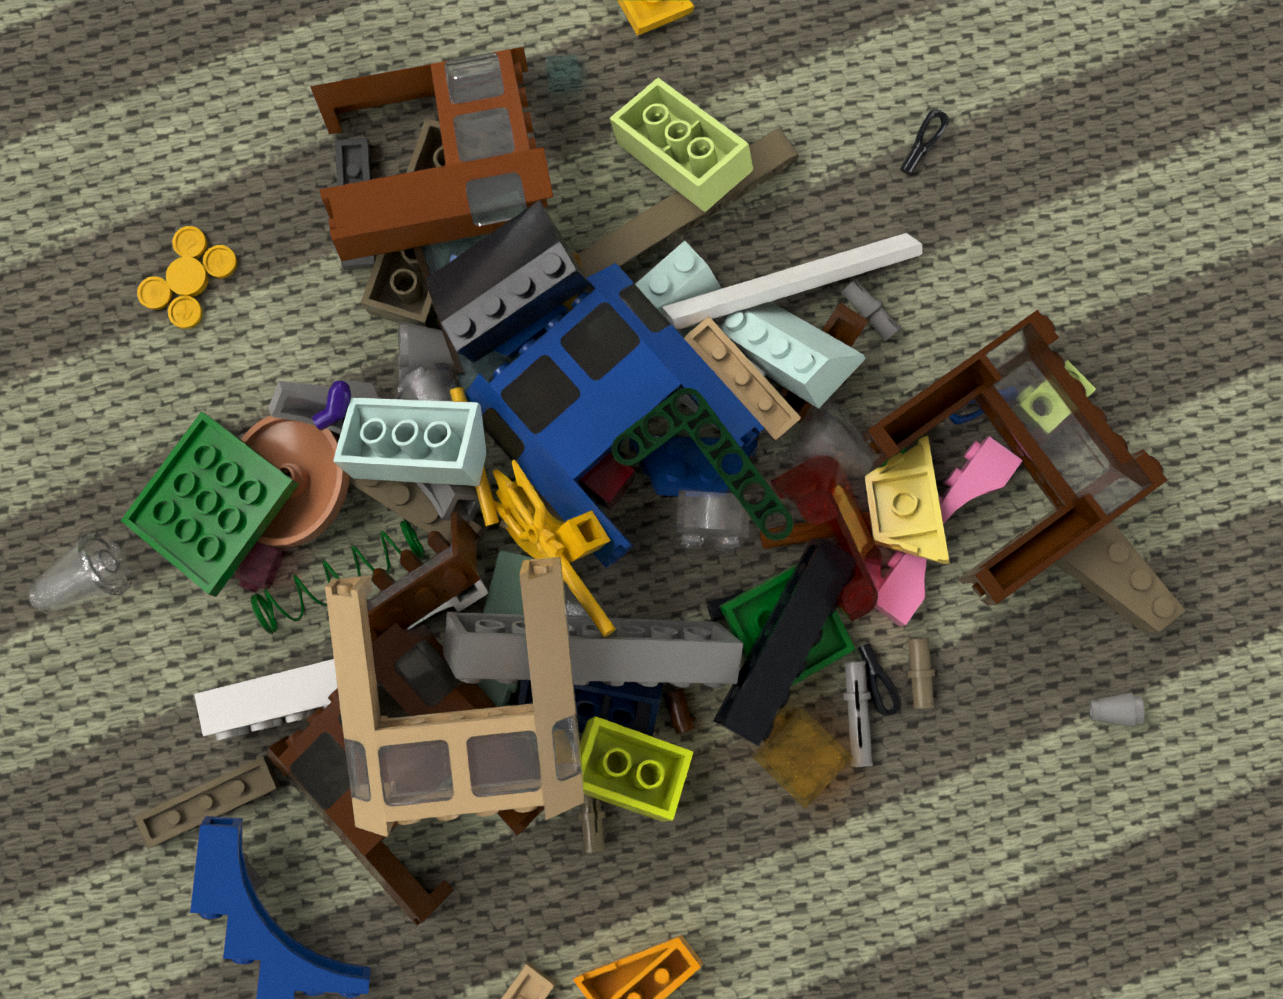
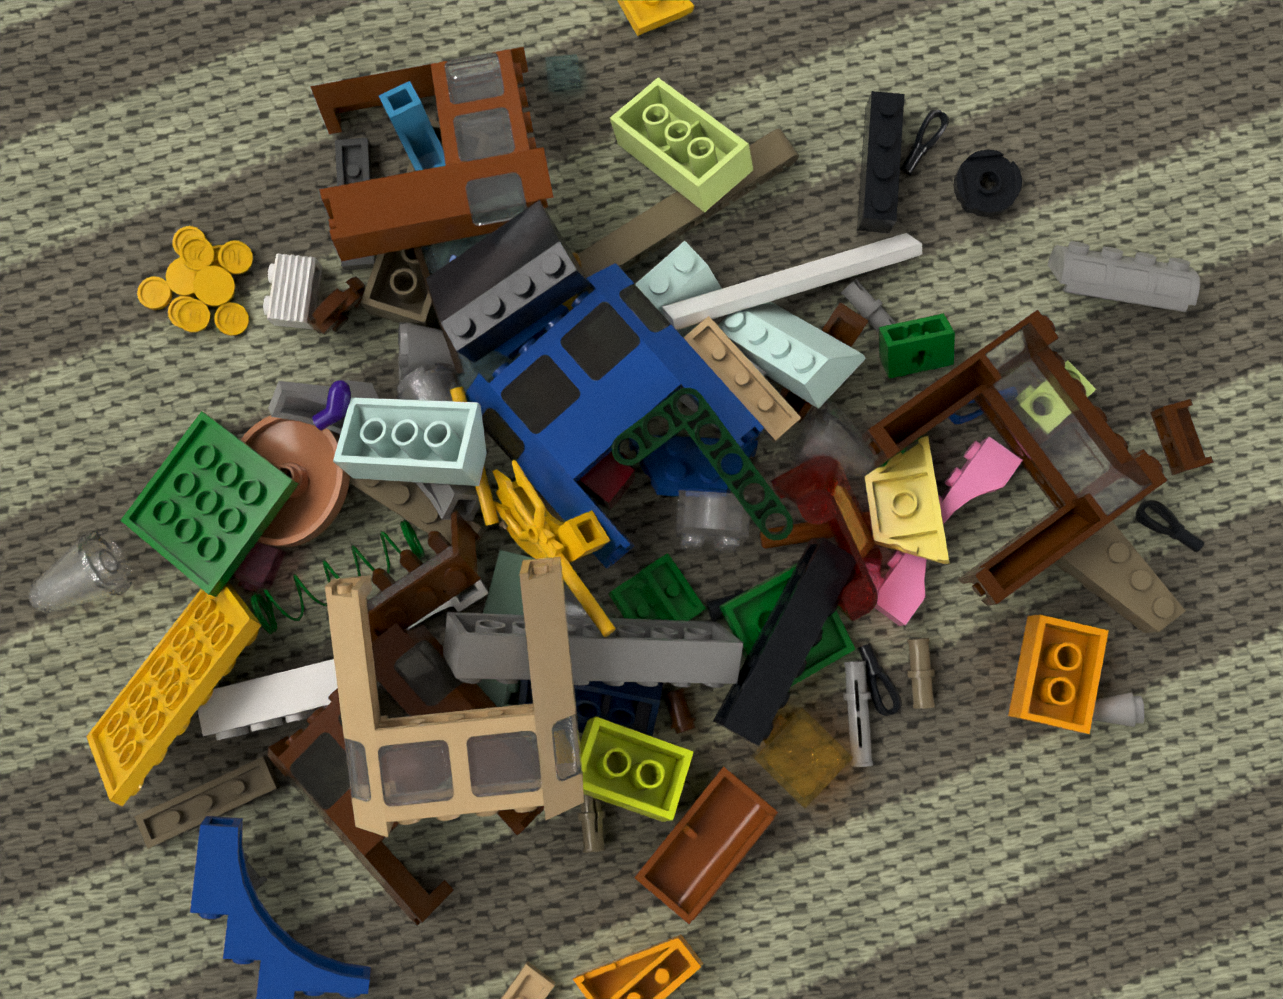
(170, 689): none -> yellow plate
(214, 286): none -> yellow piece
(293, 291): none -> white brick
(331, 313): none -> reddish brown plate
(413, 127): none -> dark azure arch
(657, 594): none -> green slope
(706, 845): none -> dark orange container
(880, 162): none -> black brick
(916, 345): none -> green brick
(998, 169): none -> black plate
(1058, 673): none -> light orange brick
(1125, 278): none -> light grey container
(1178, 530): none -> black piece
(1179, 437): none -> reddish brown hinge

